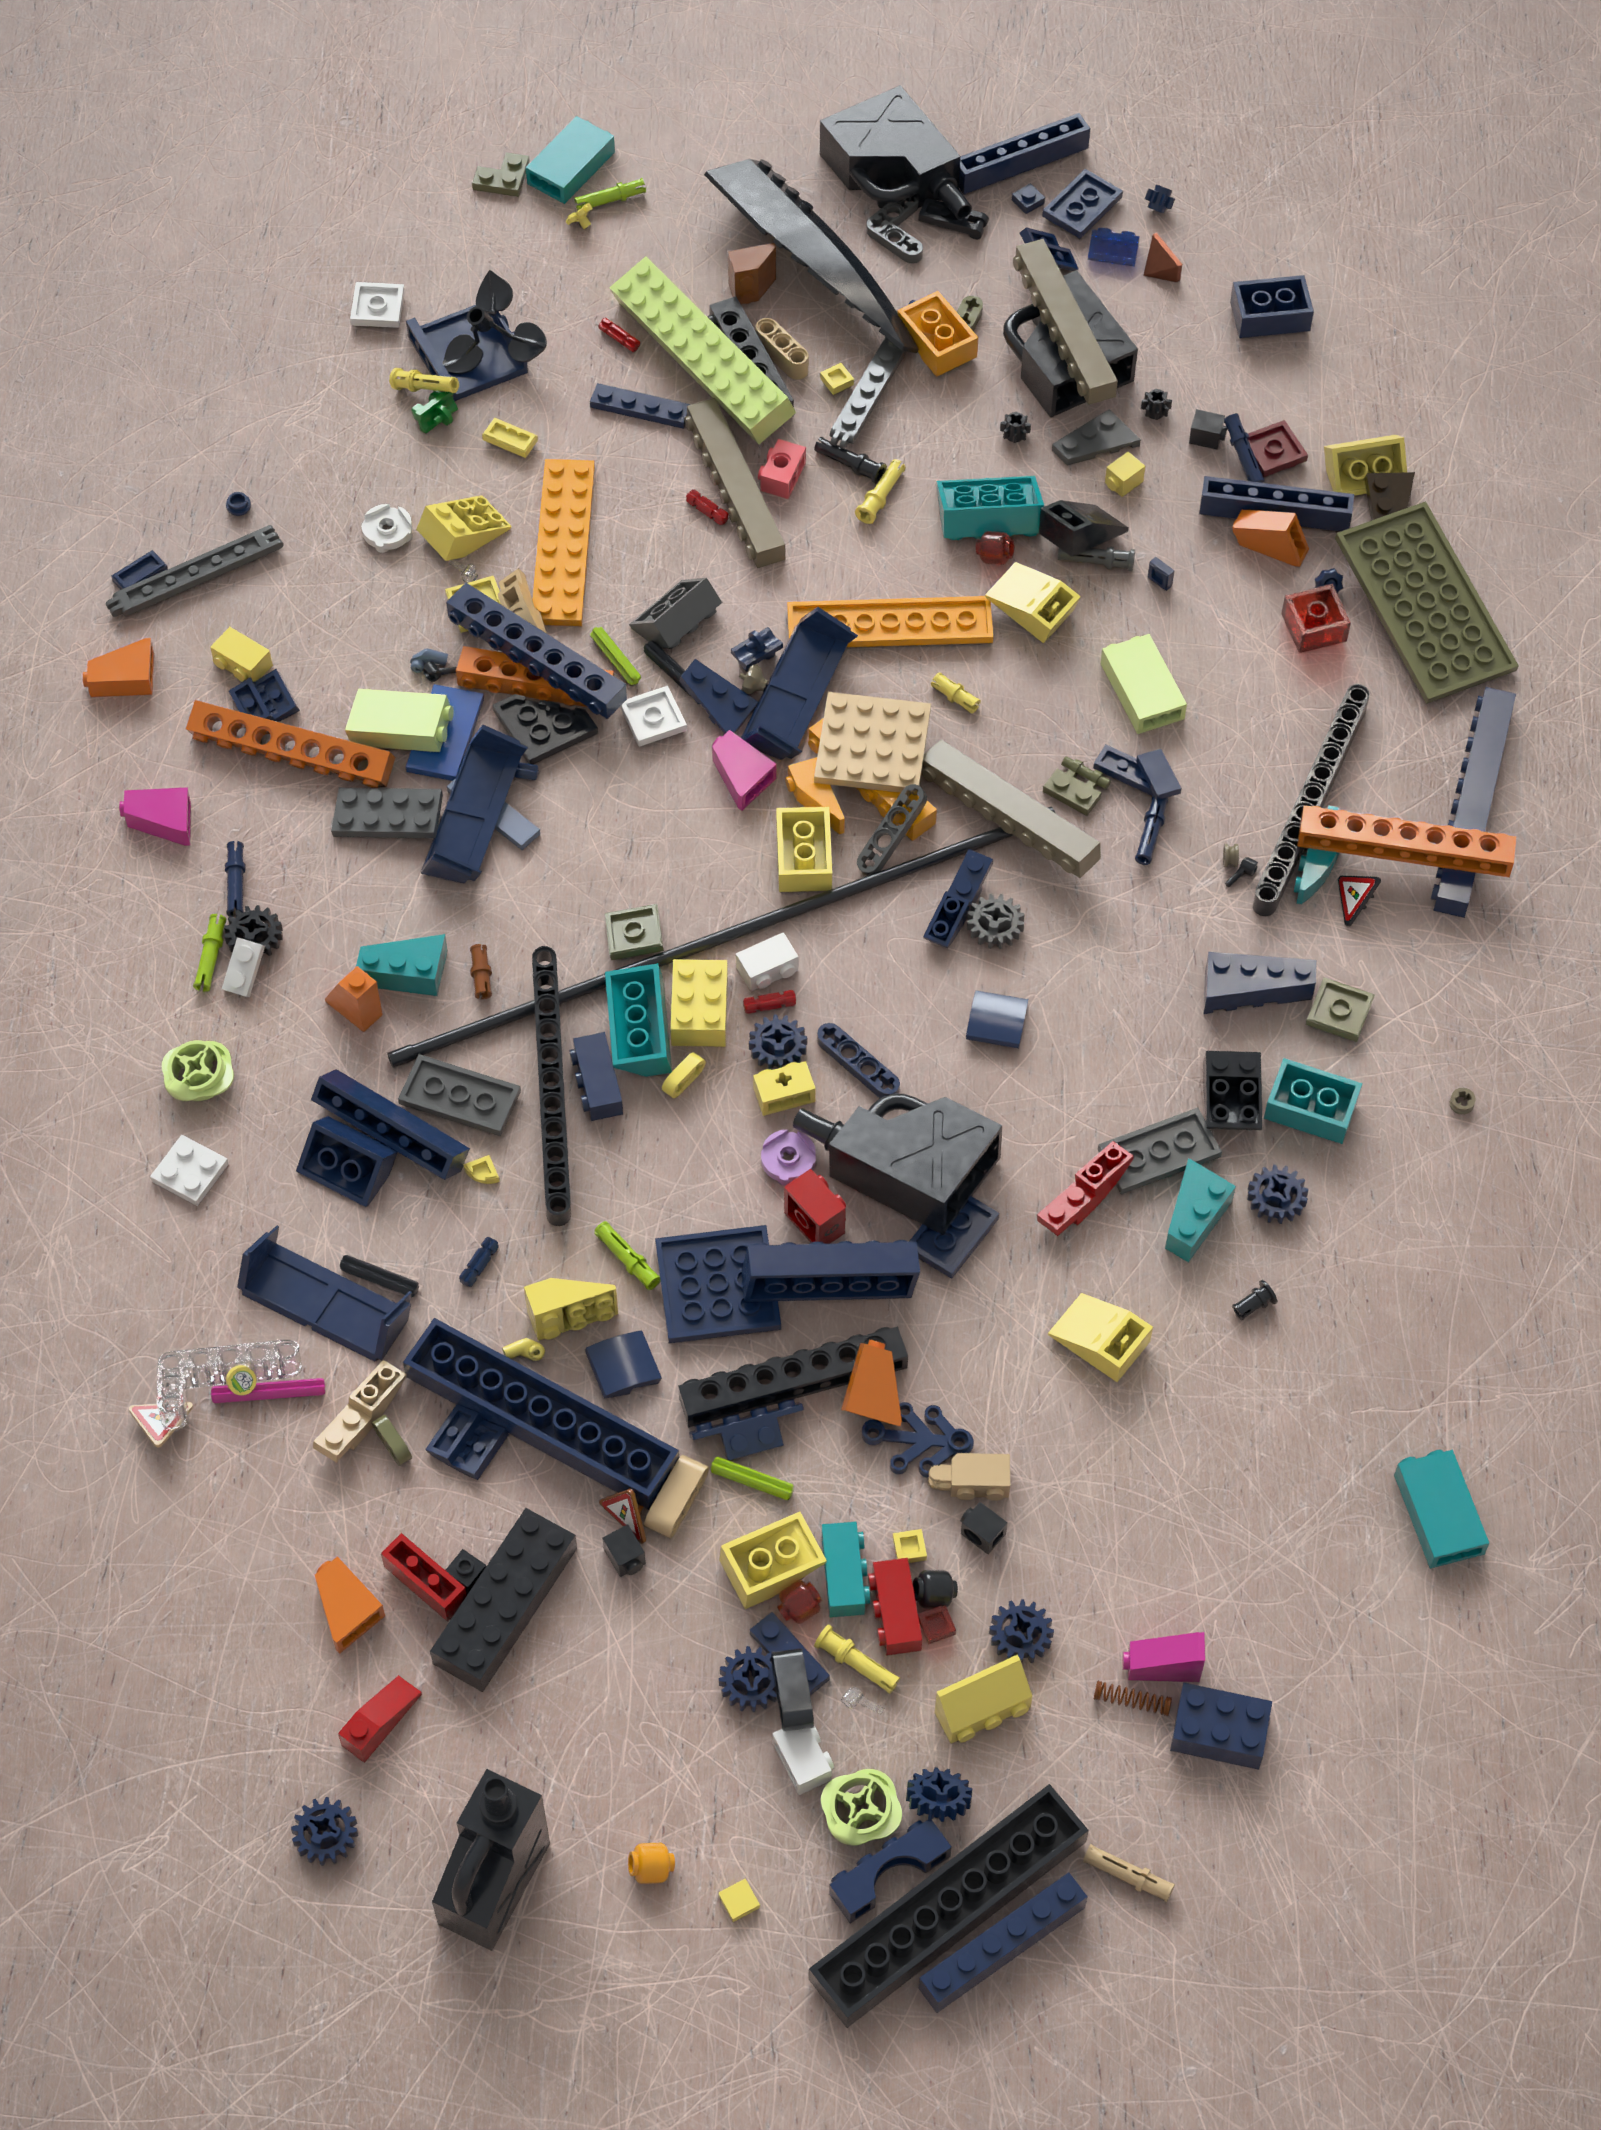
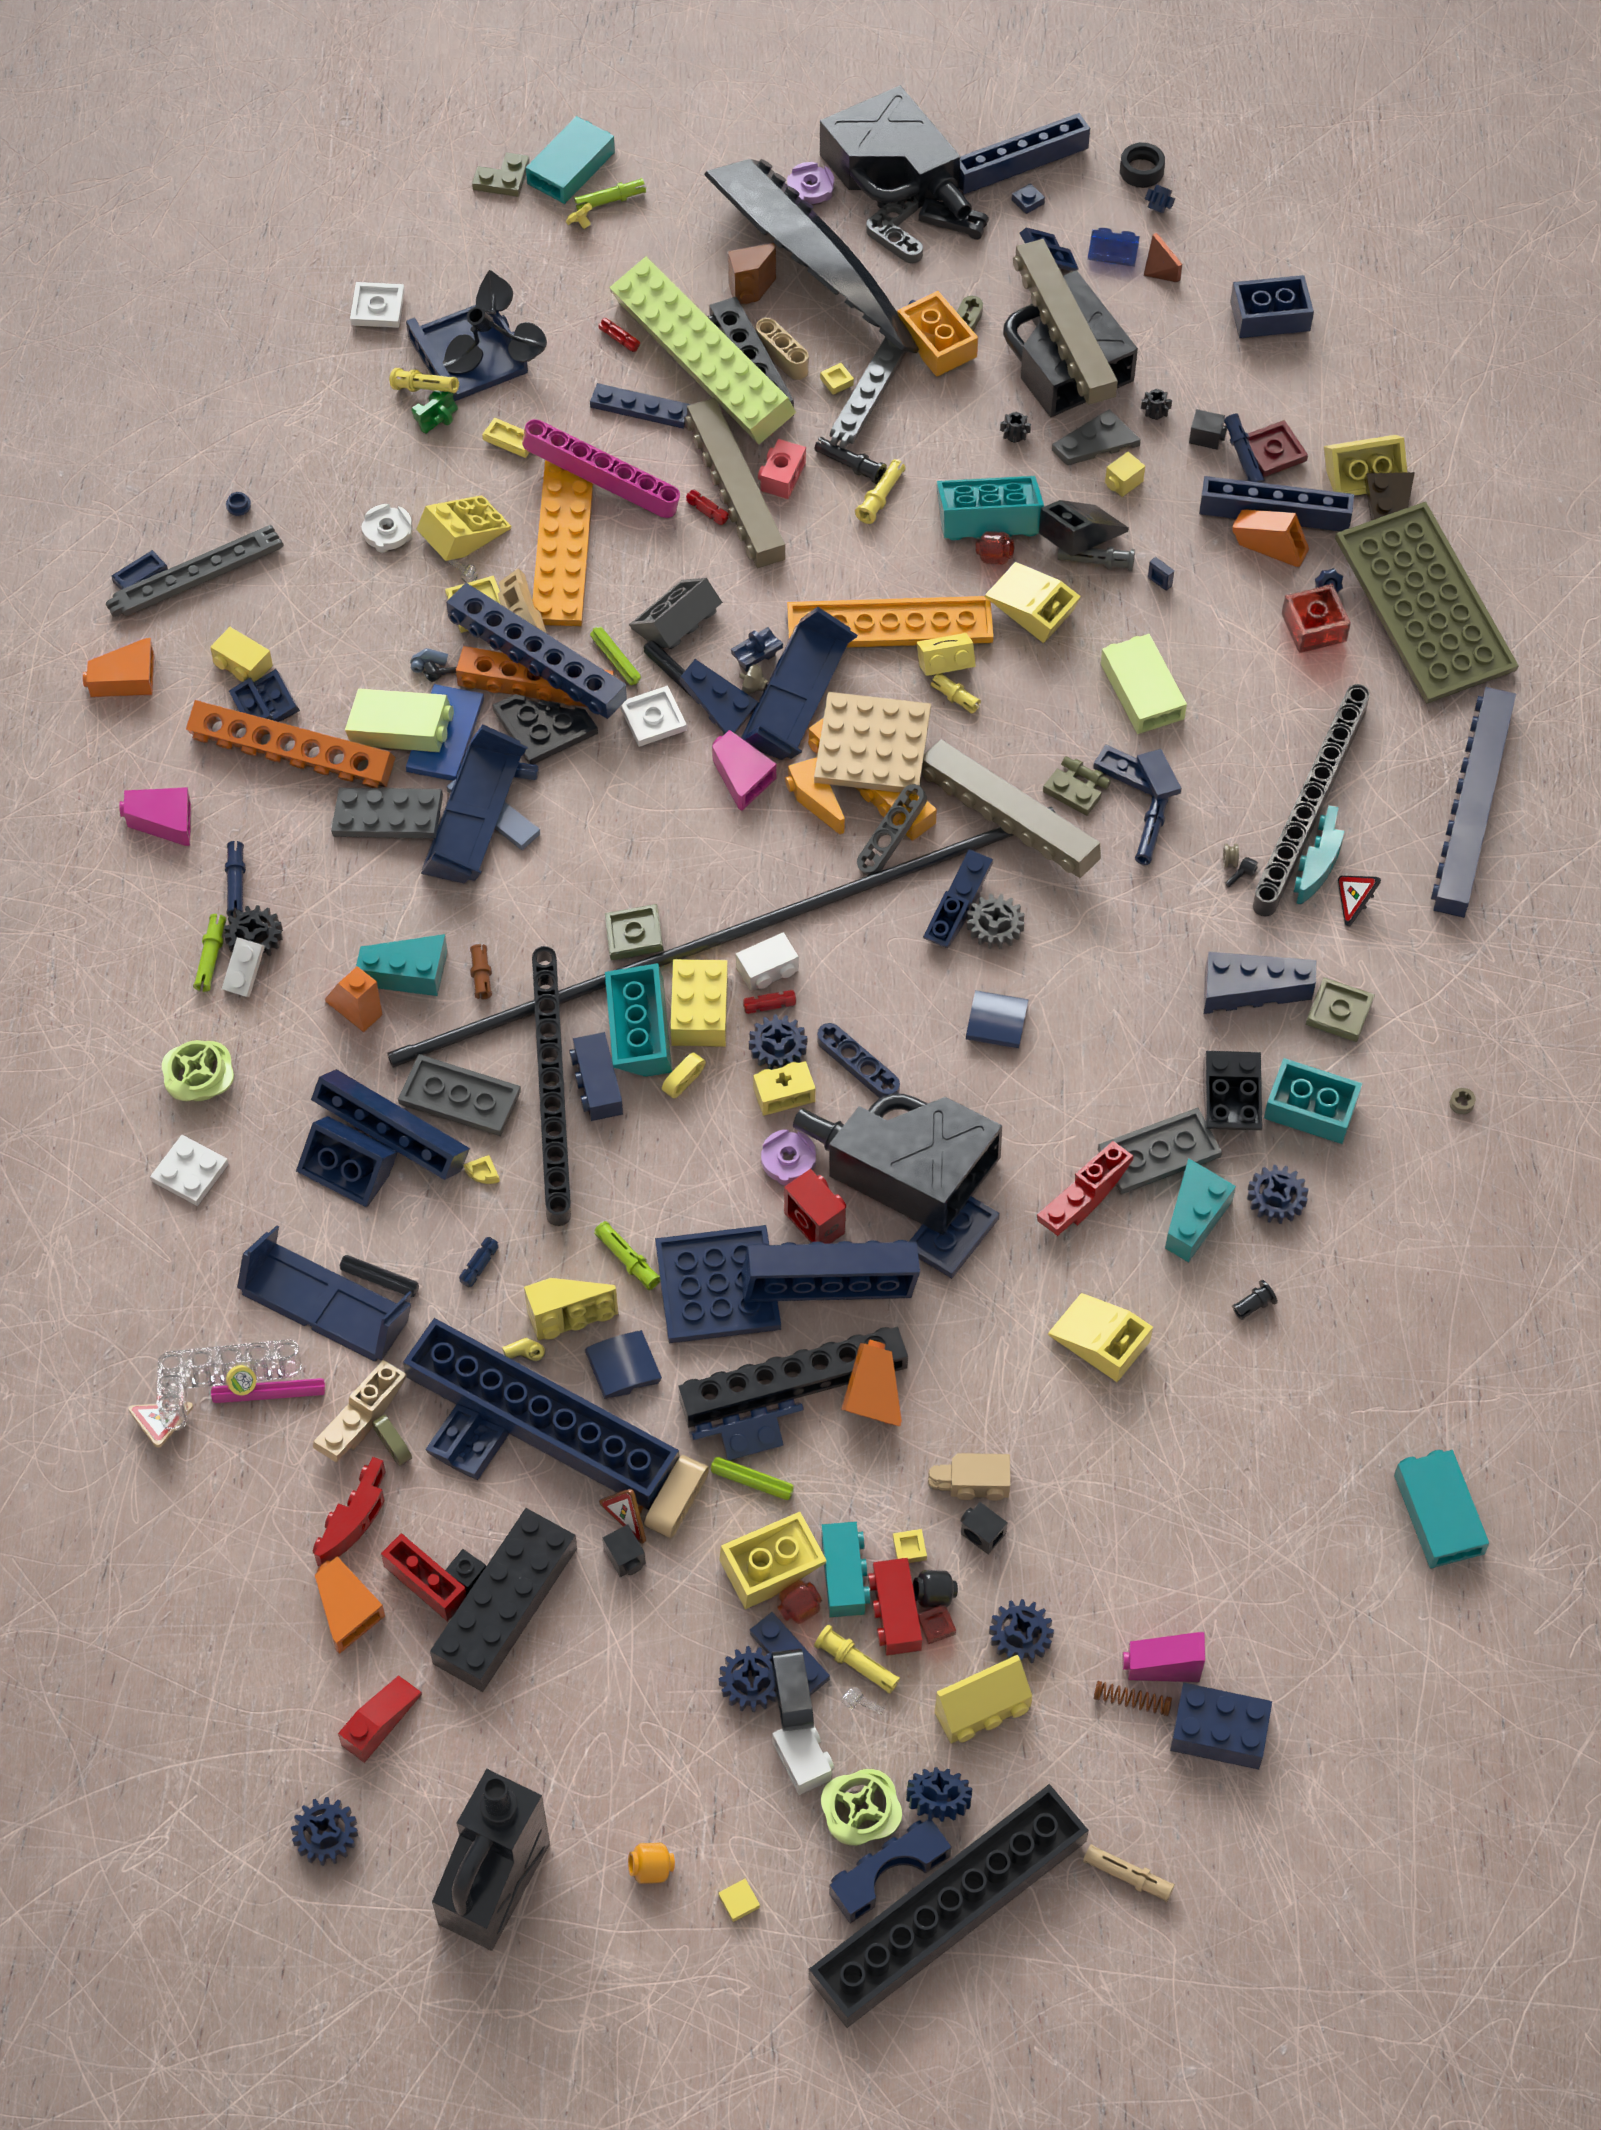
(350, 1522): none -> red slope
(601, 468): none -> dark pink beam
(804, 849): light yellow brick -> none
(811, 172): none -> lavender plate
(921, 1438): dark blue plant -> none
(946, 654): none -> light yellow brick
(1002, 1942): dark blue brick -> none
(1082, 203): plate -> none
(1137, 177): none -> black tyre
(1416, 850): orange brick -> none

